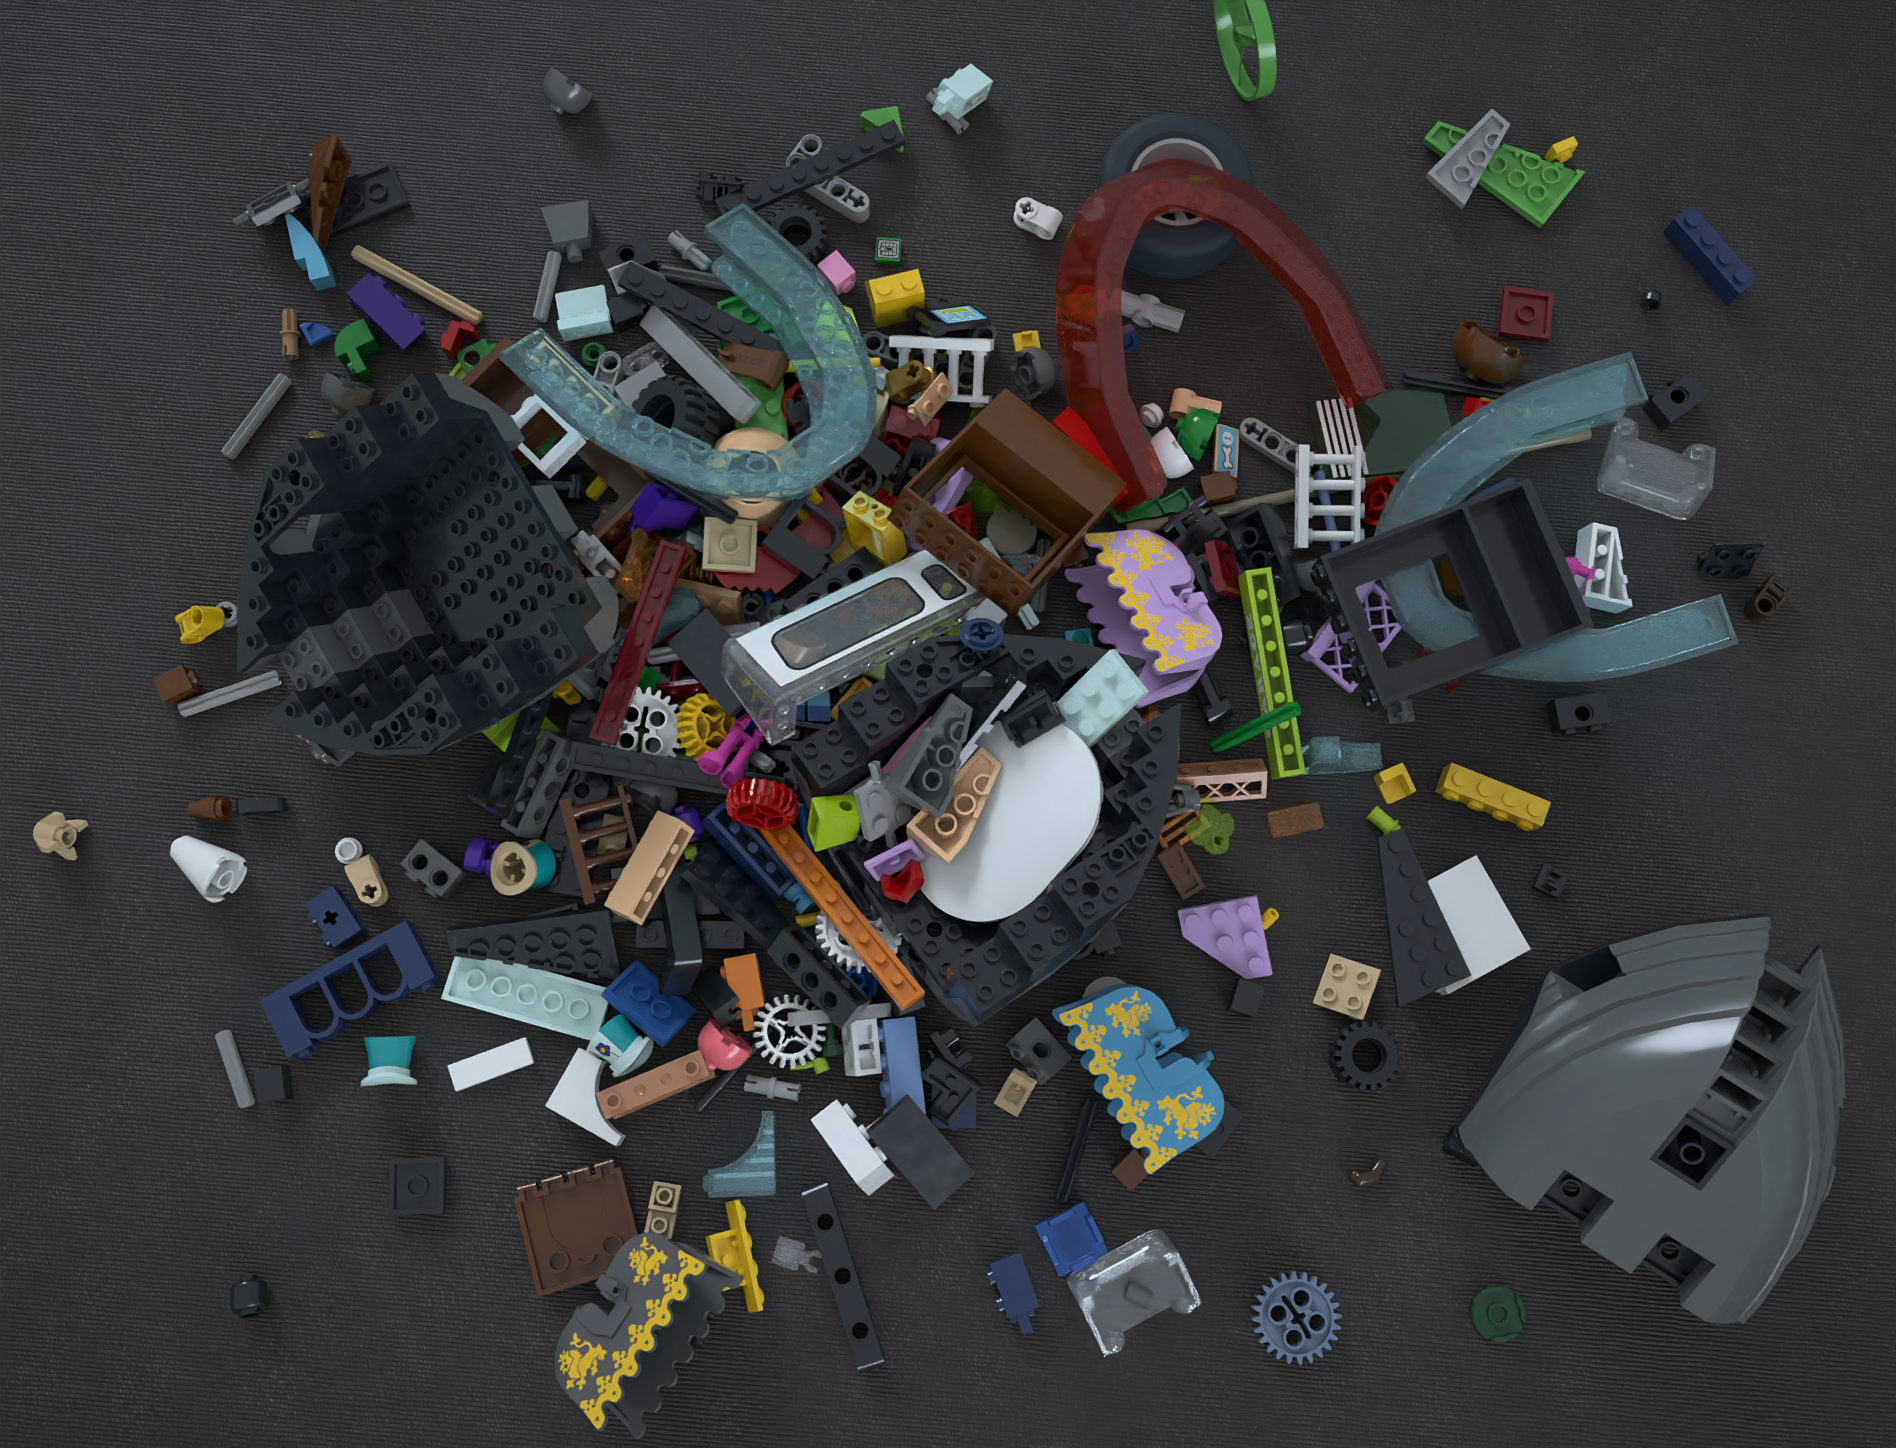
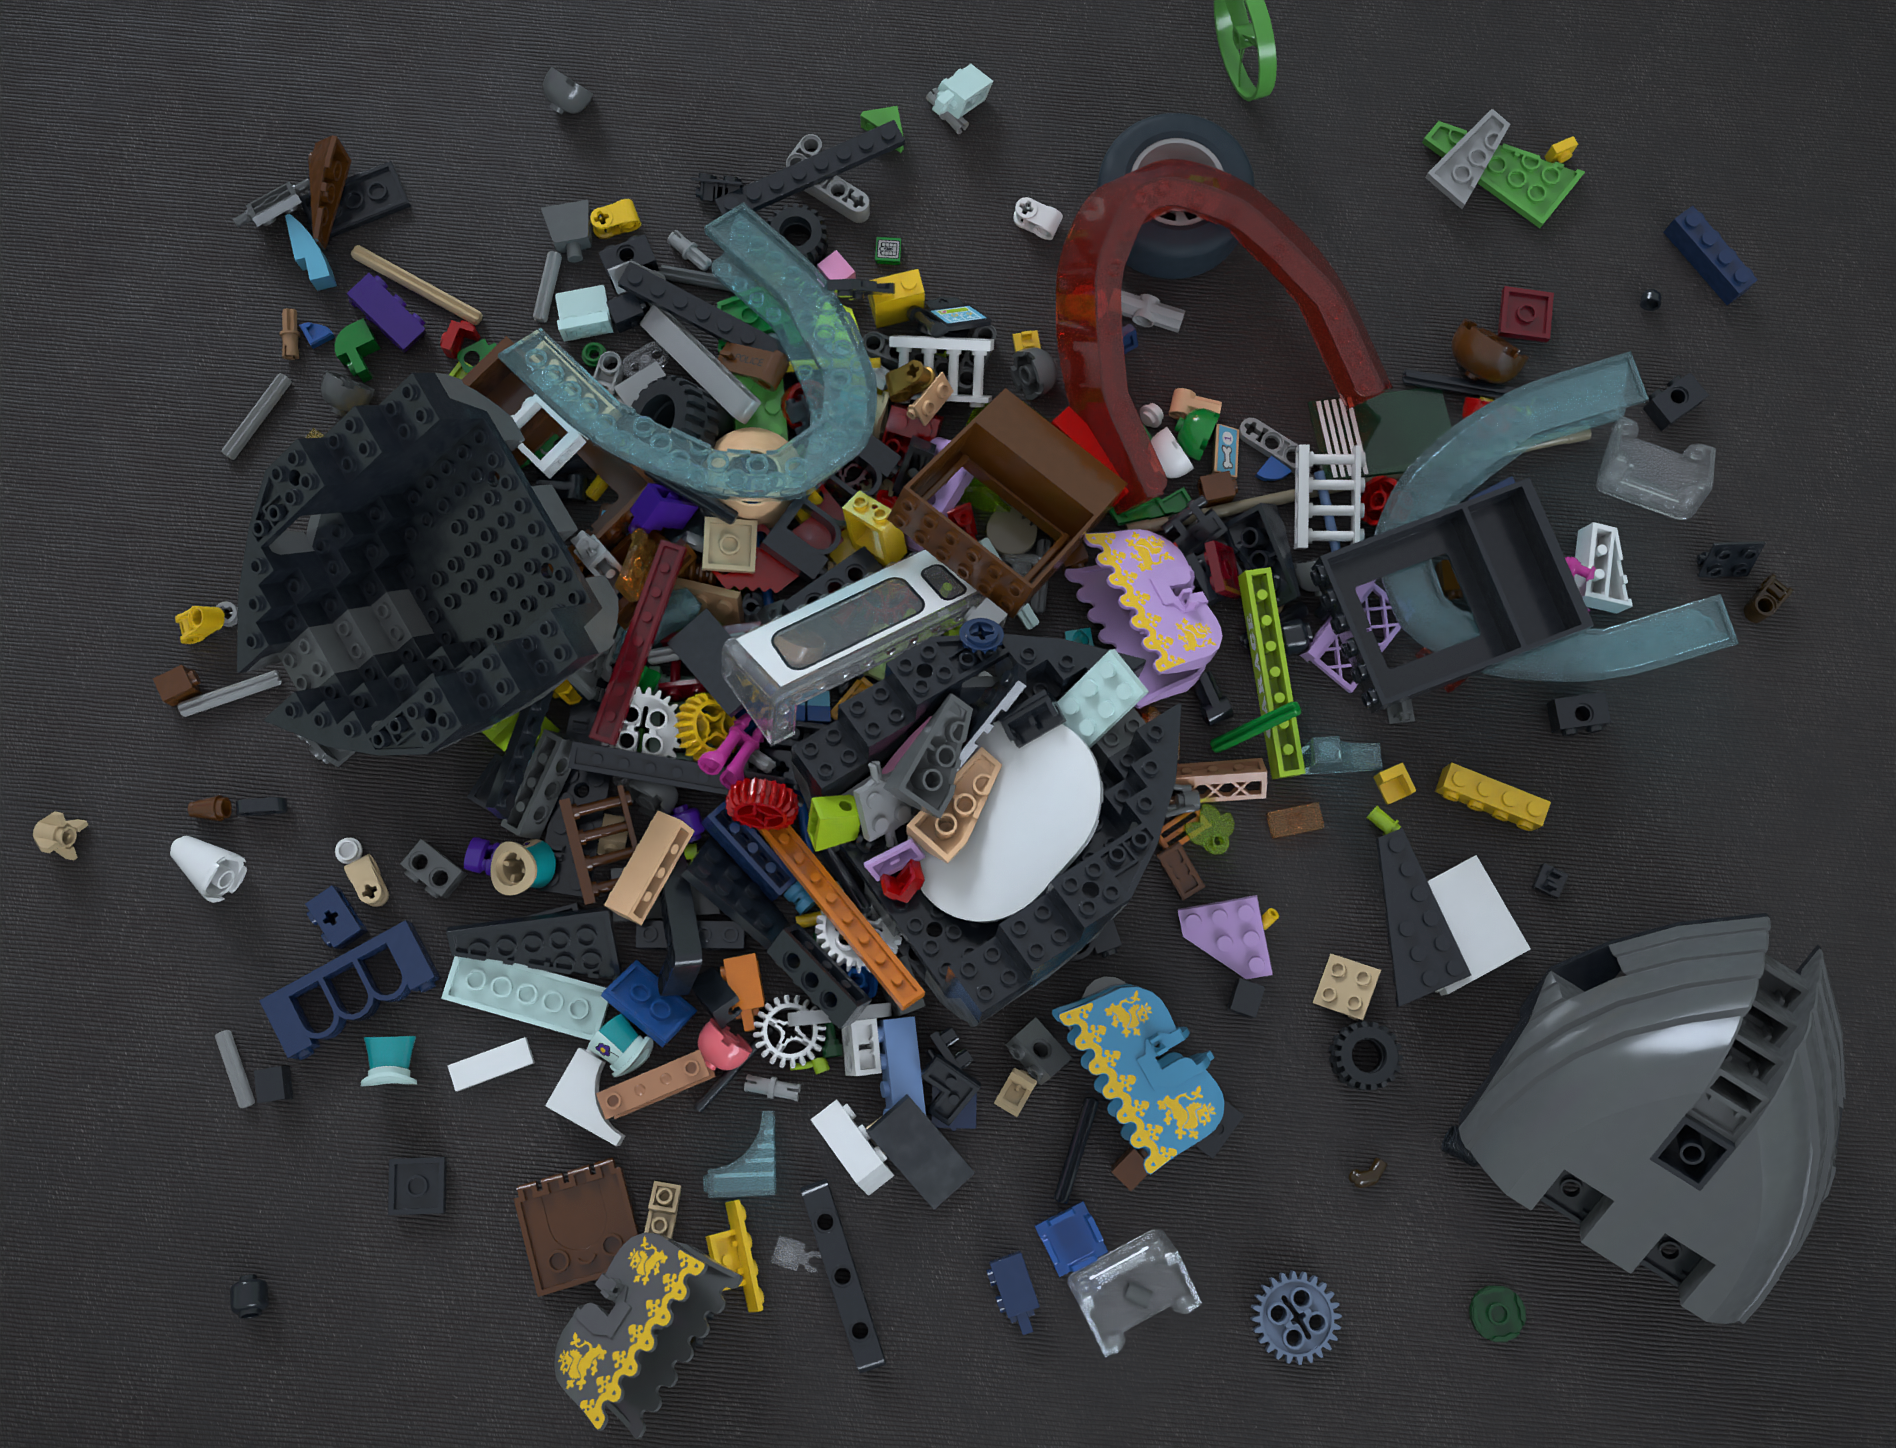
(618, 219): none -> yellow piece
(857, 288): none -> black wing
(1273, 470): none -> blue tile

